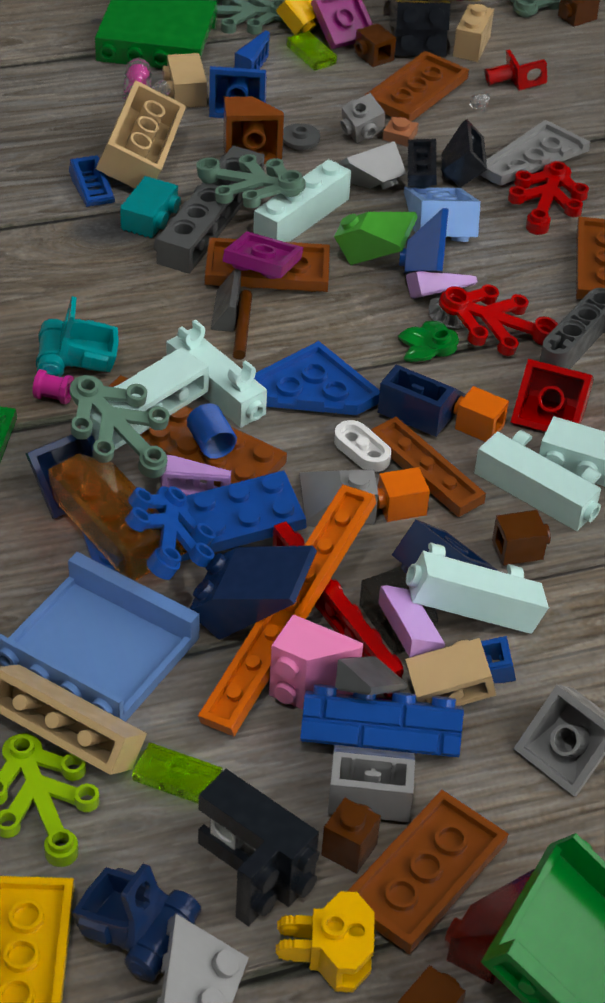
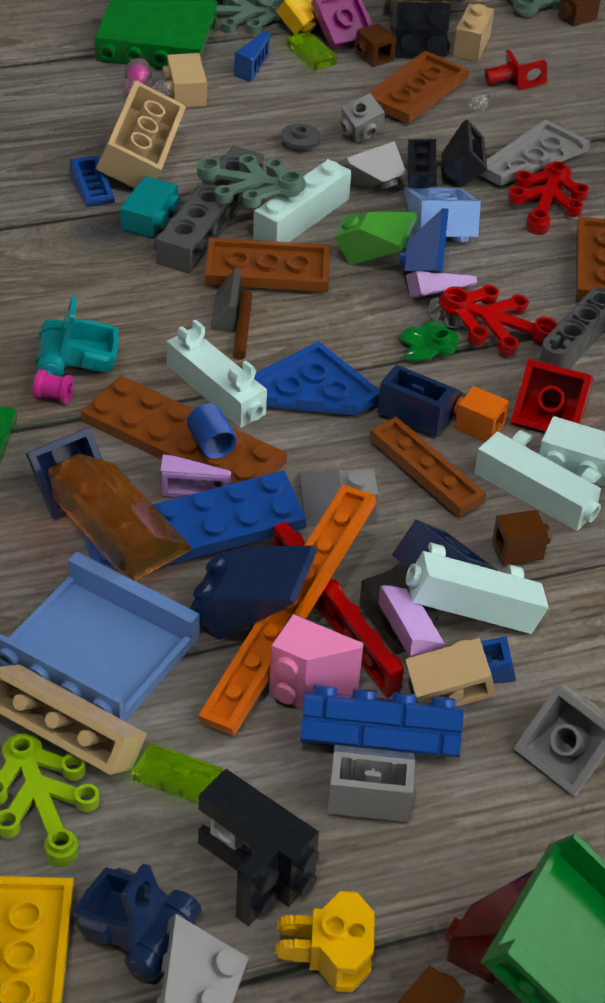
(118, 419): sand green plant -> none
(169, 384): light aqua brick -> none
(171, 505): blue plant -> none
(234, 83): blue slope -> none
(253, 126): dark orange slope -> none
(262, 255): magenta plate -> none
(350, 835): reddish brown brick -> none
(362, 445): white plate -> none
(367, 676): dark grey slope -> none
(400, 130): nougat plate -> none
(403, 494): orange brick -> none
(428, 869): dark orange plate -> none

